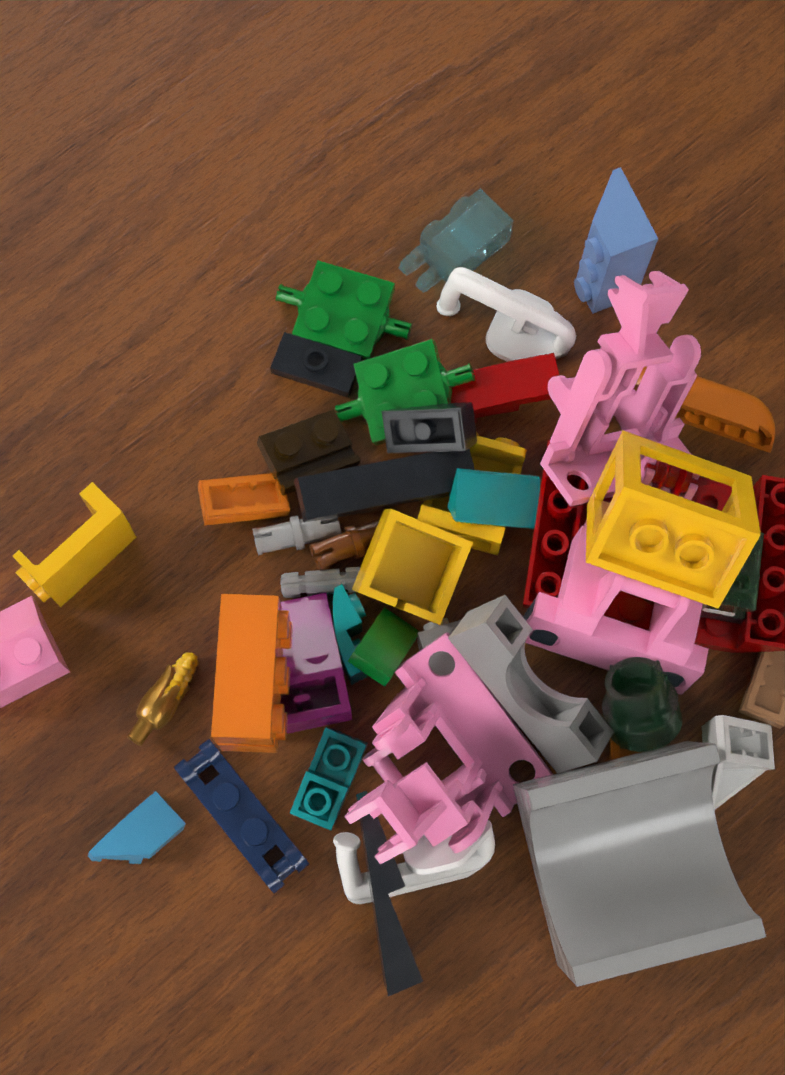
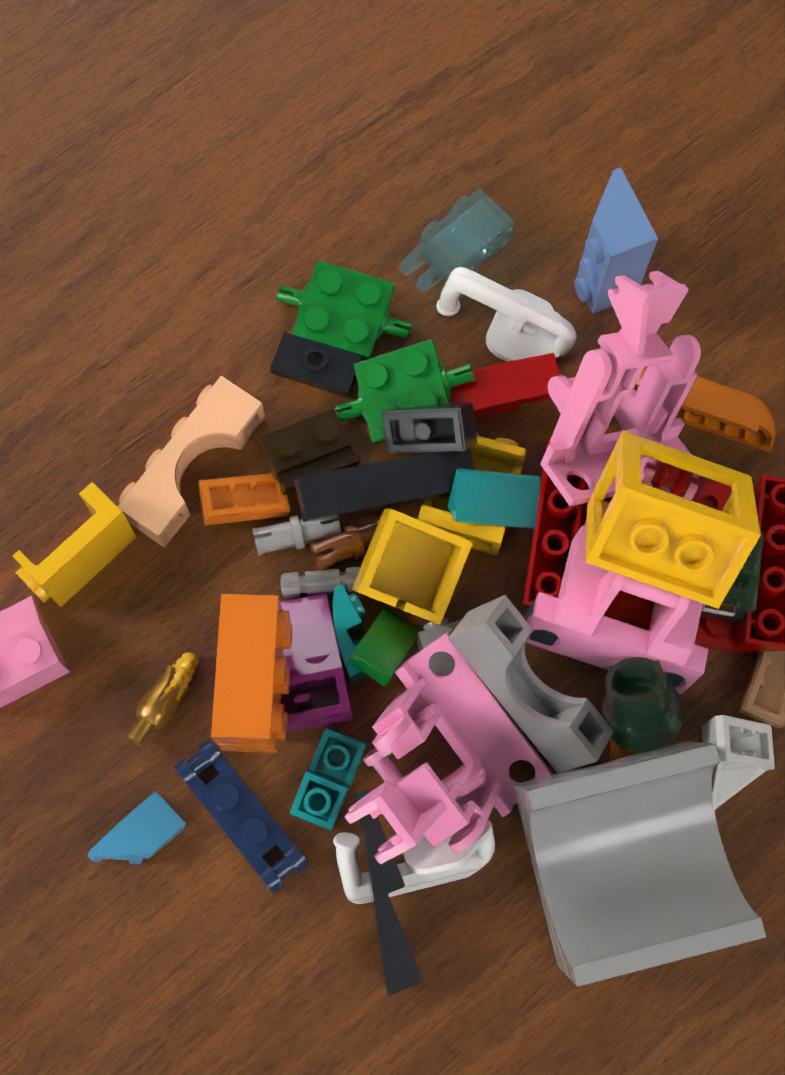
(222, 419): none -> light nougat arch

